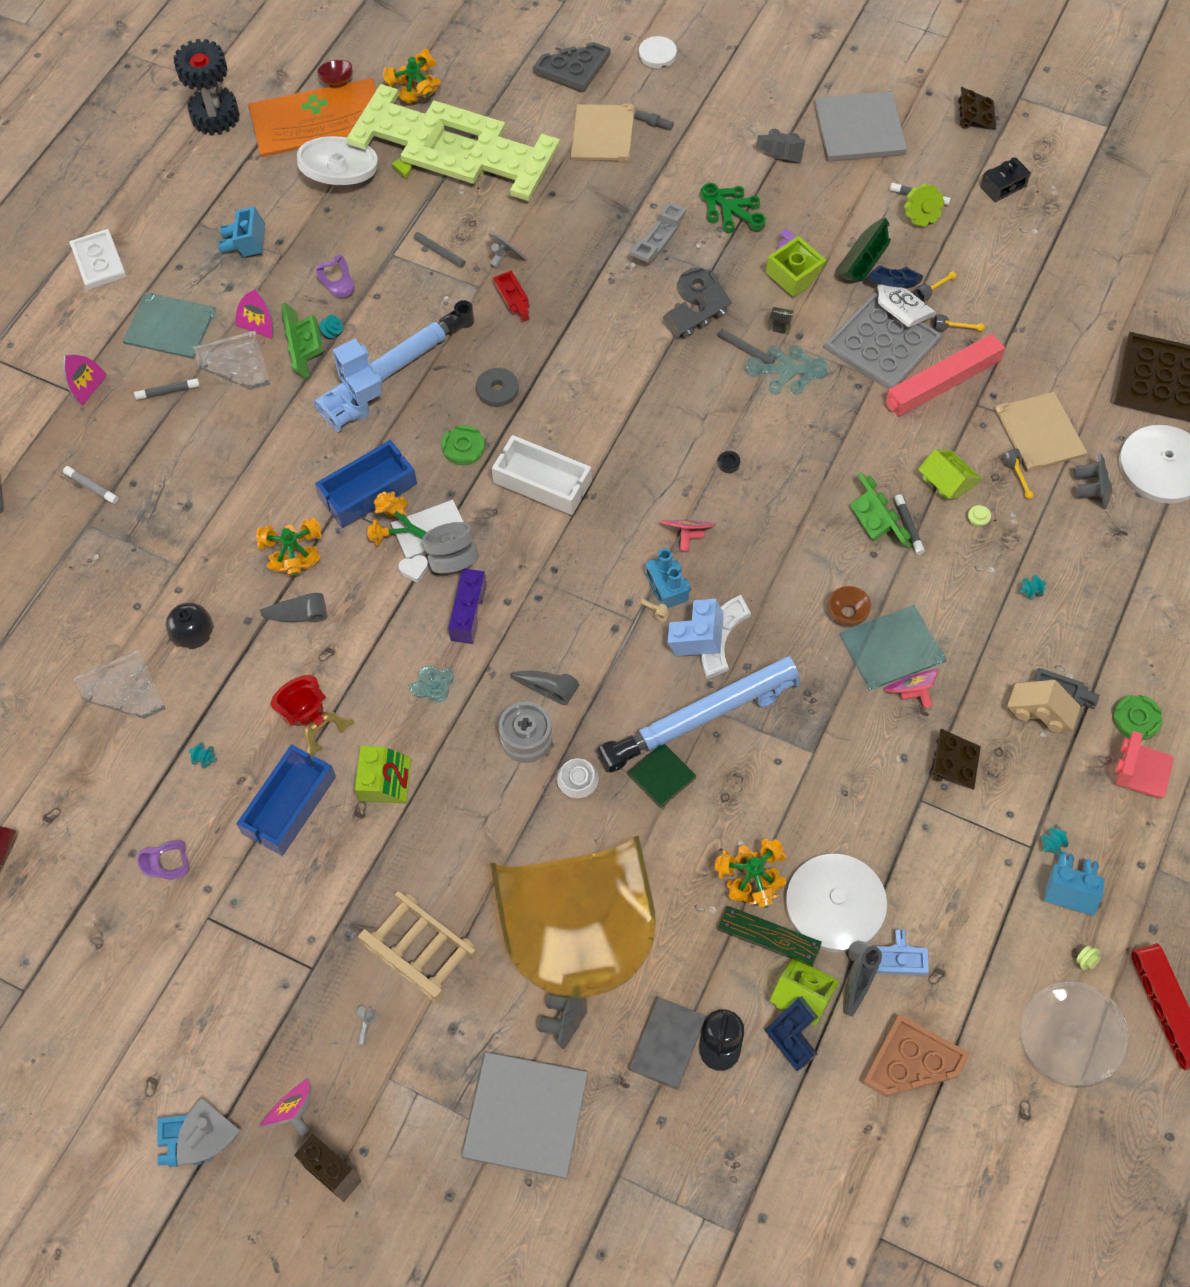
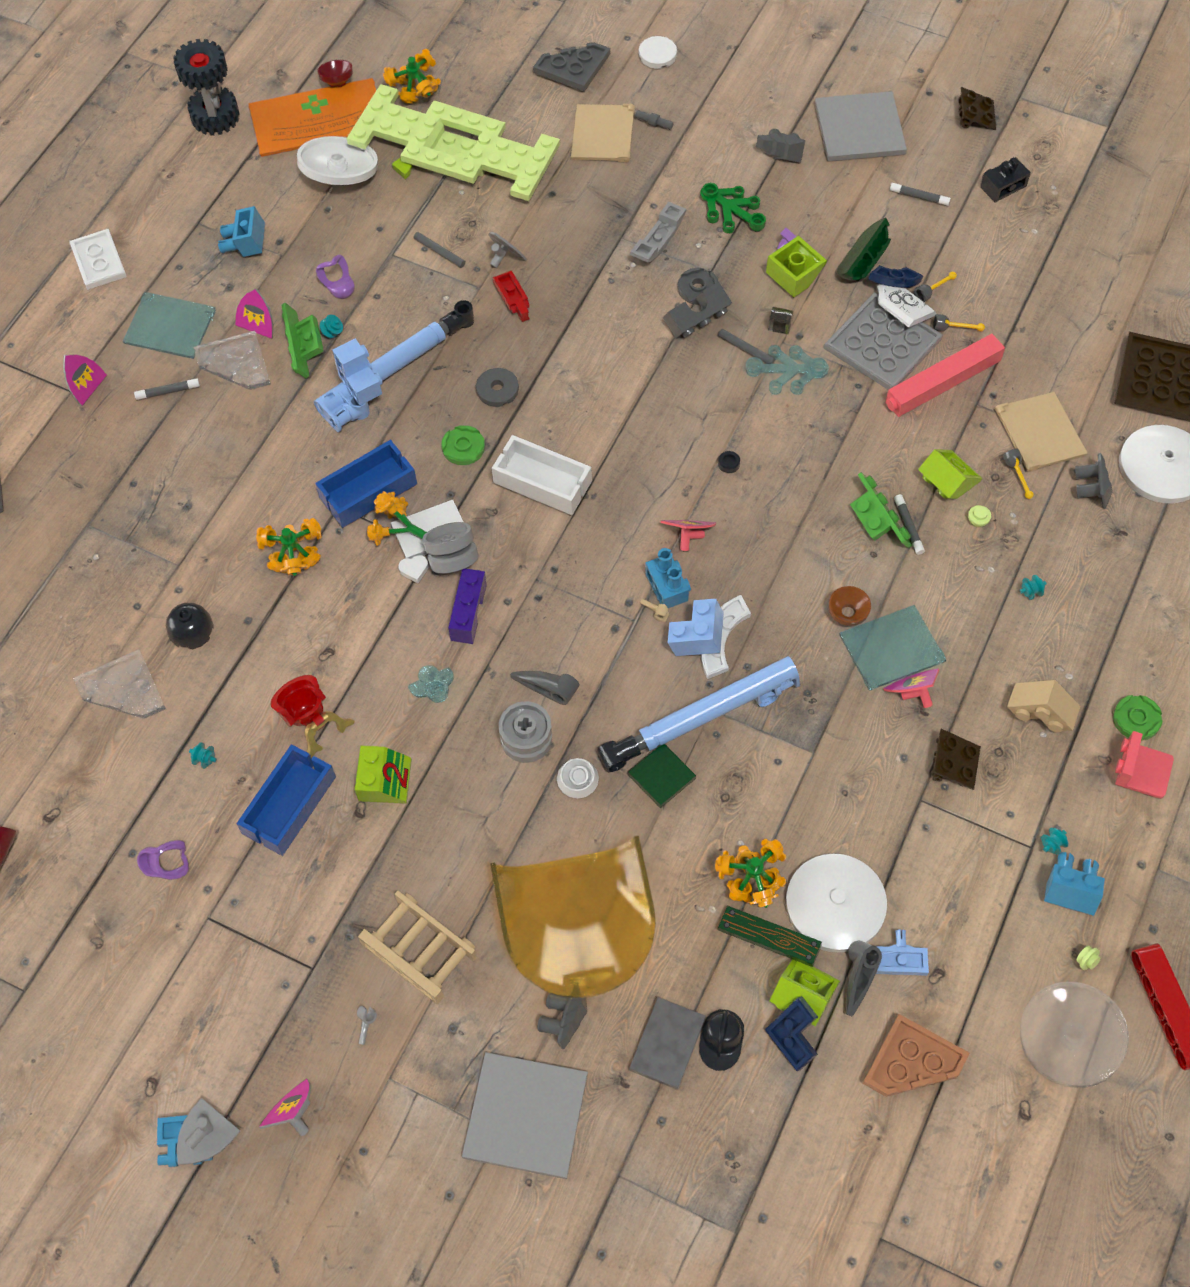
(90, 485): light grey bar -> none
(302, 608): dark grey piece -> none
(328, 1167): dark brown window -> none
(924, 204): lime plant -> none
(1073, 687): dark grey hinge -> none

